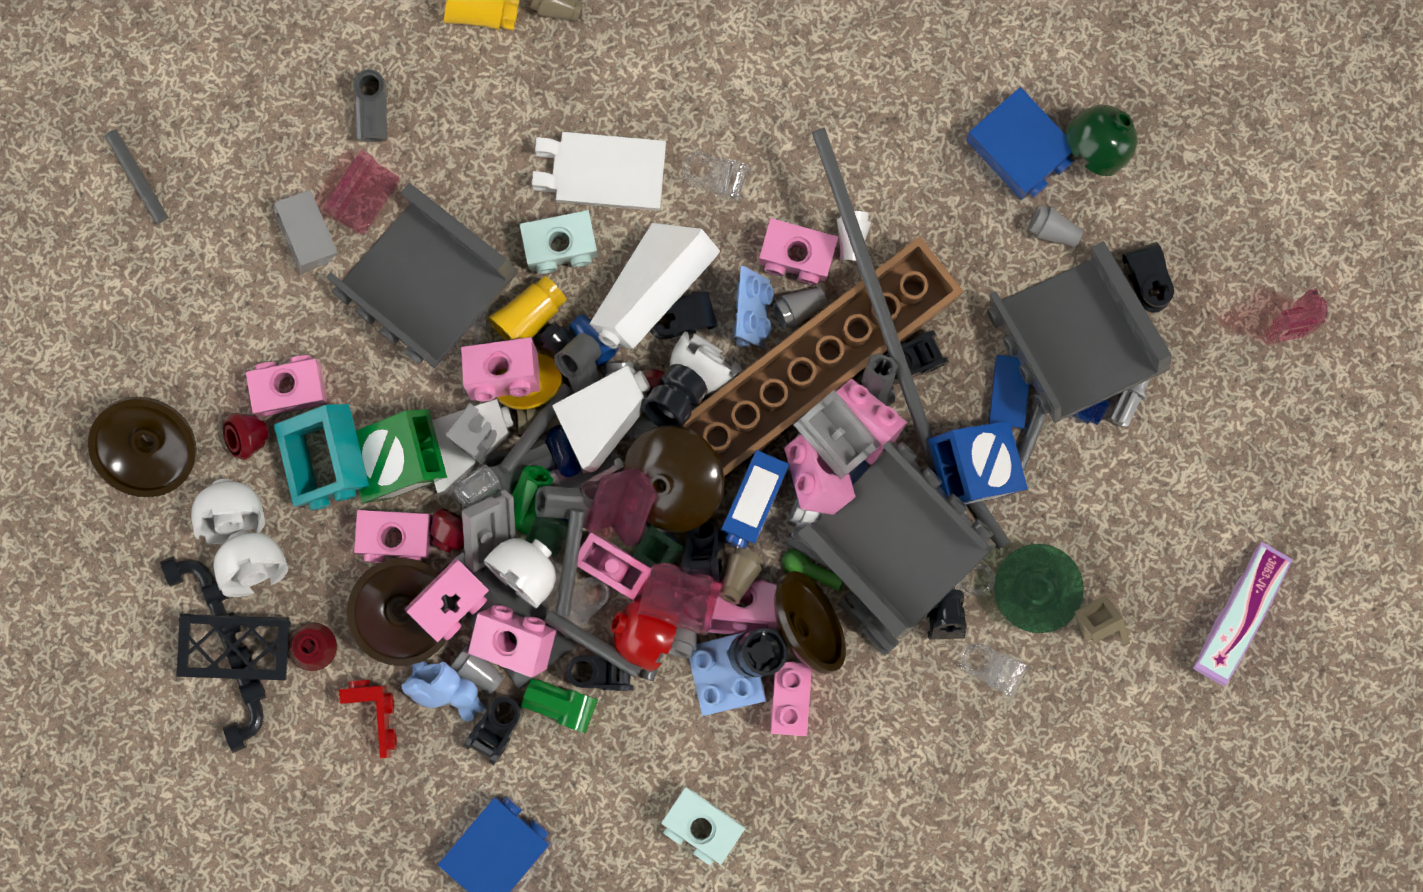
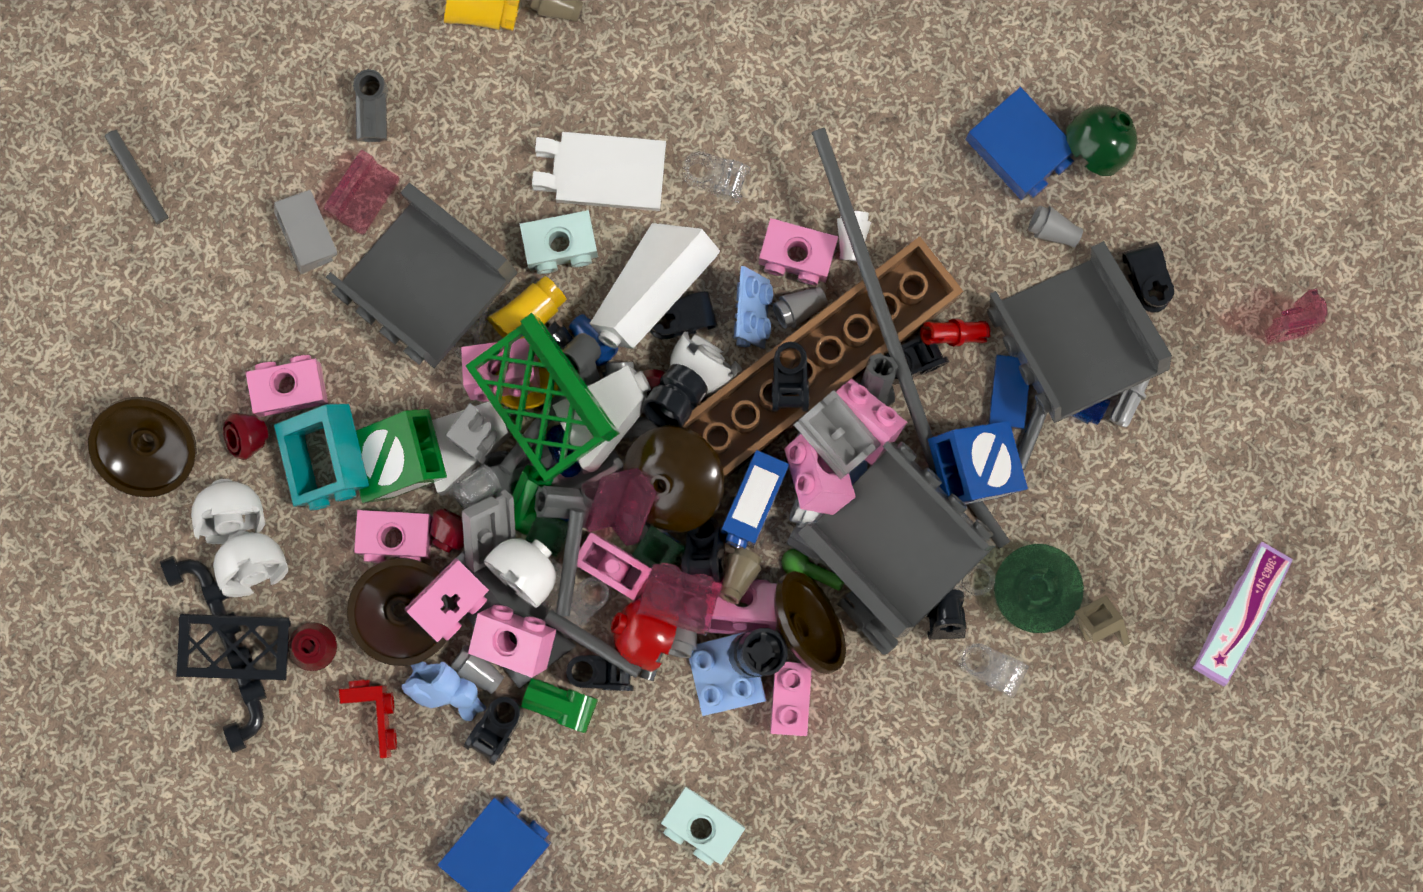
(568, 381): none -> green fence
(790, 381): none -> black piece
(955, 332): none -> red pin

